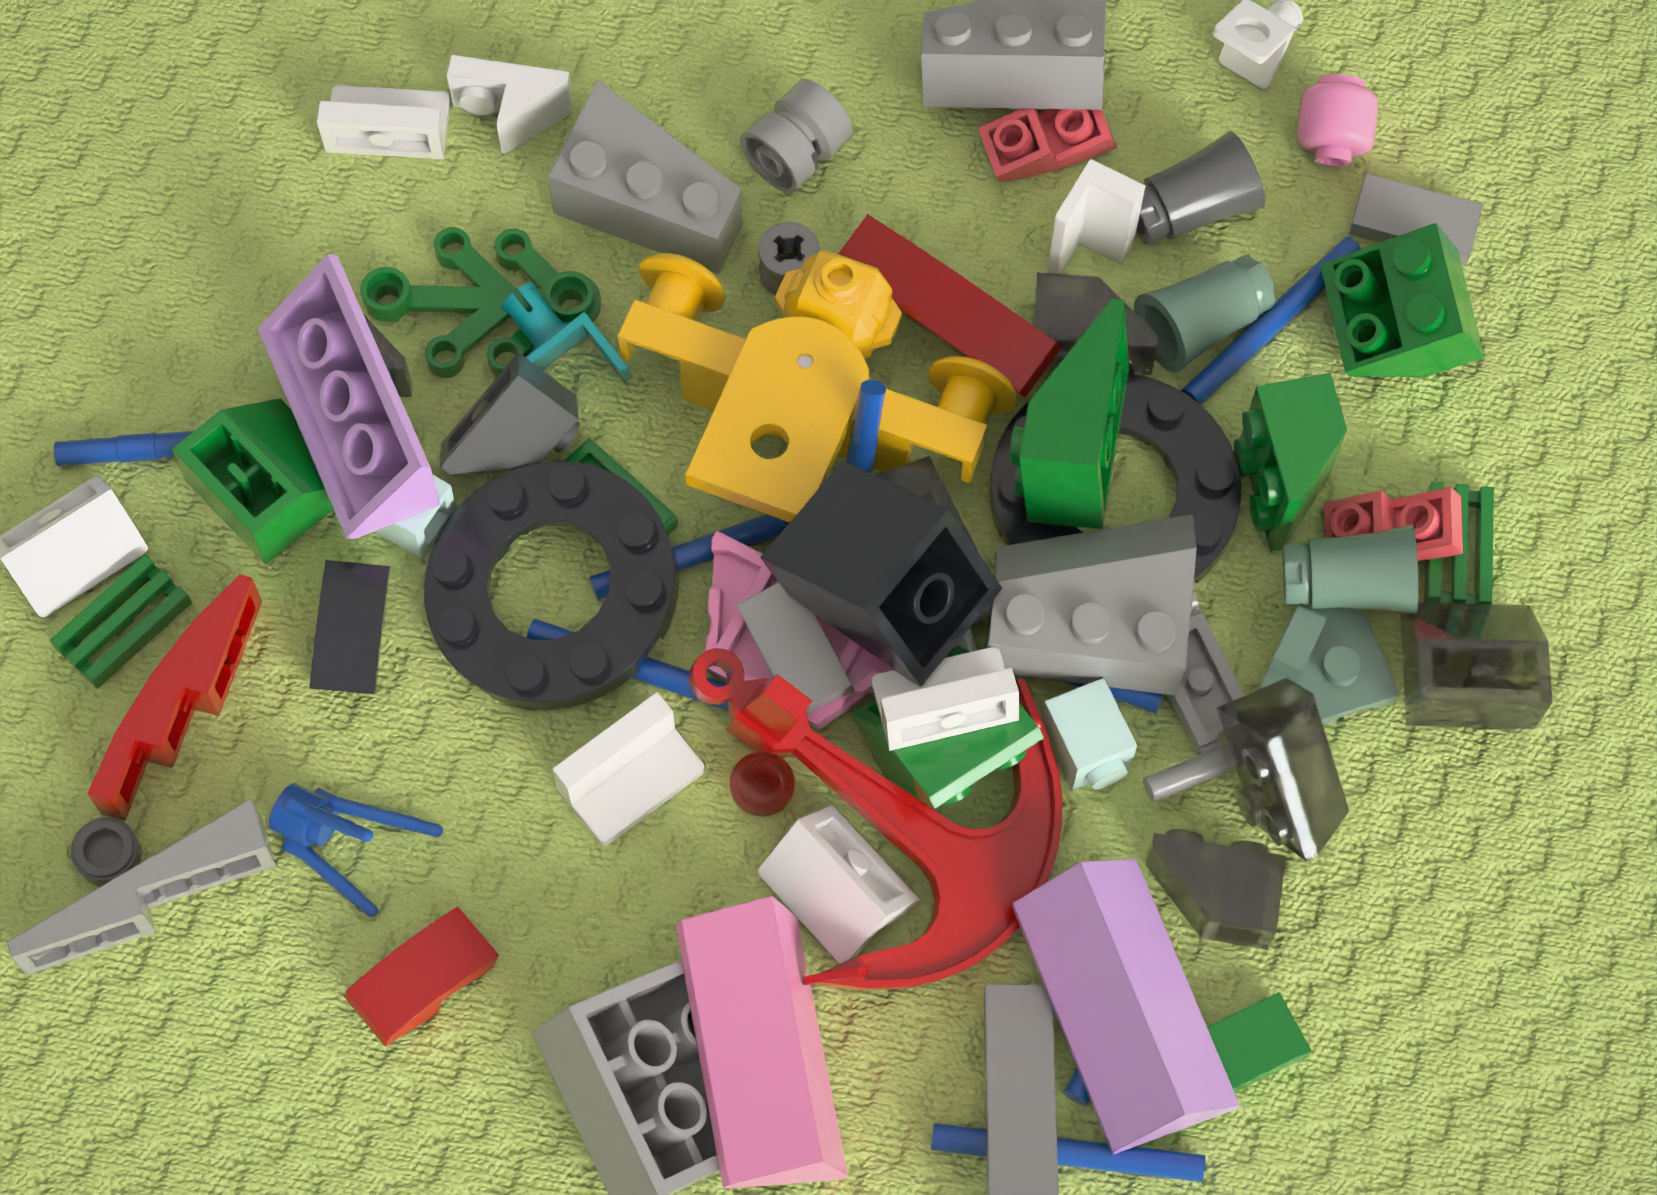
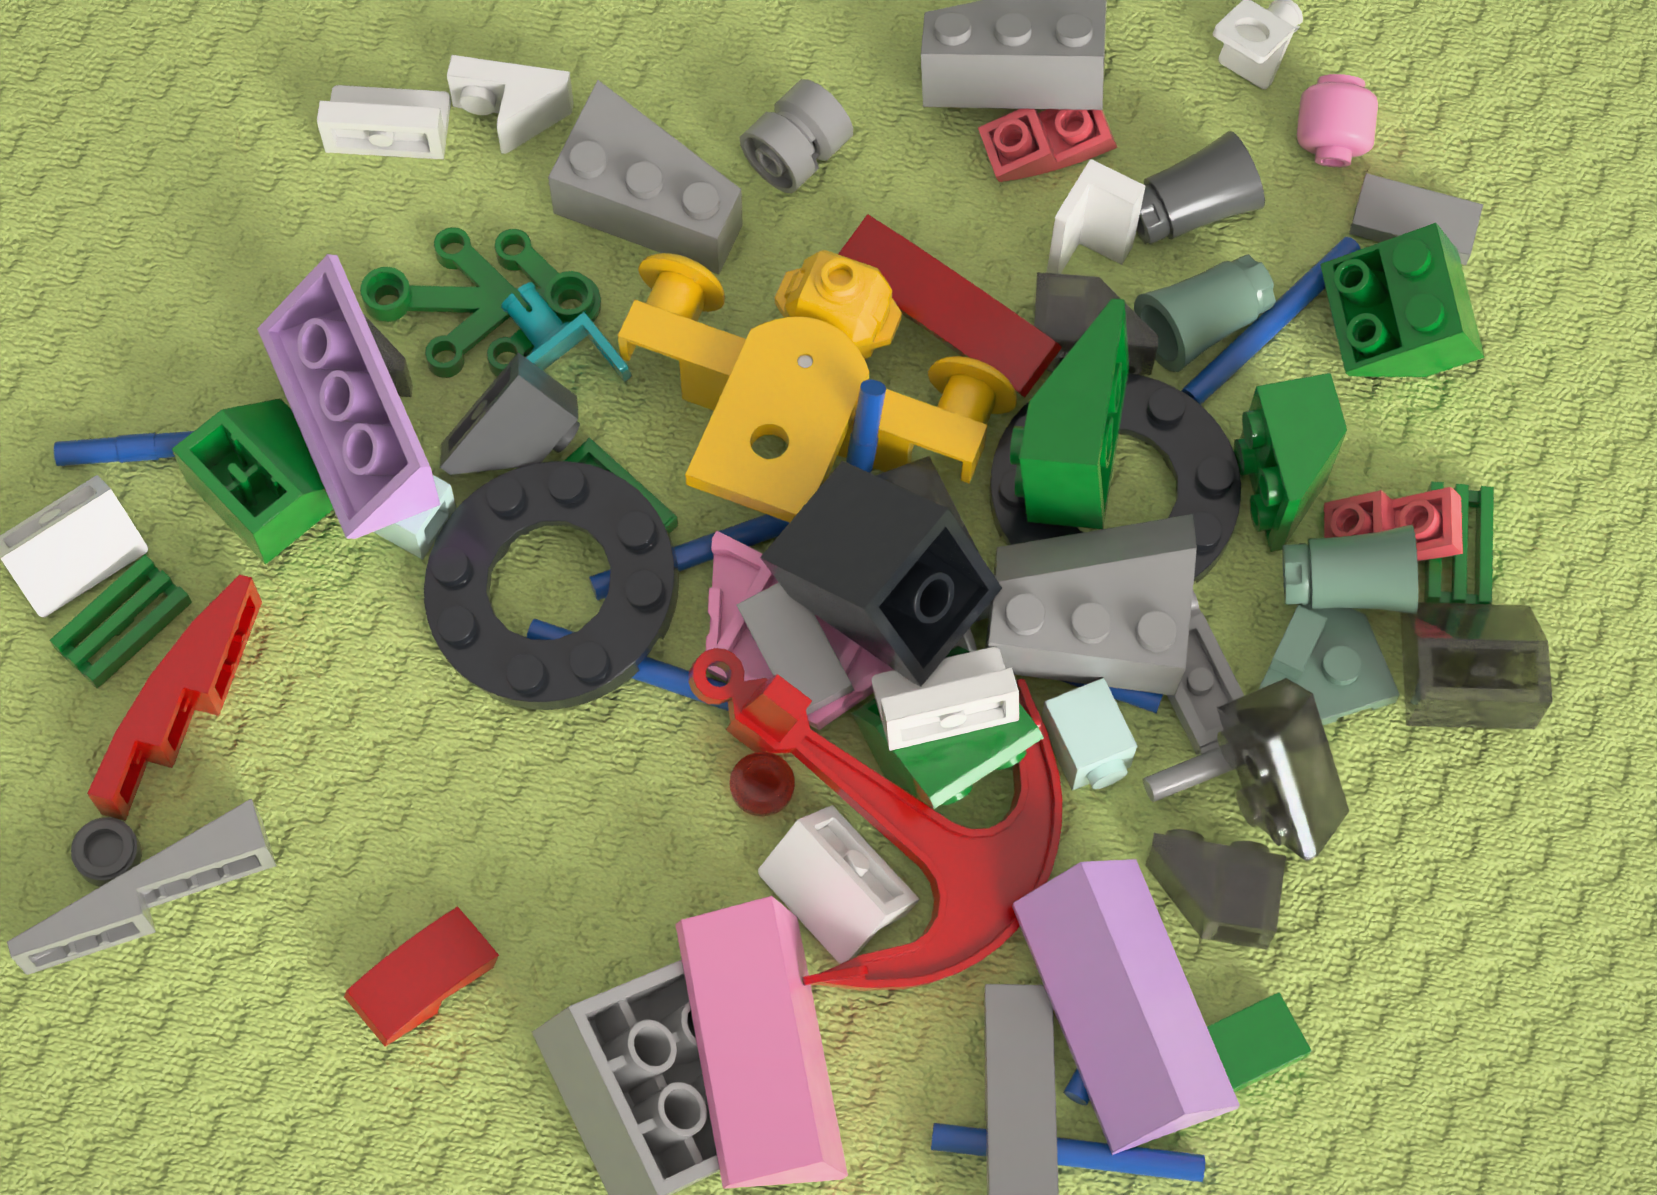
(314, 816): blue plant -> none
(349, 627): black slope -> none
(627, 770): white panel -> none
(779, 239): flat silver wheel -> none

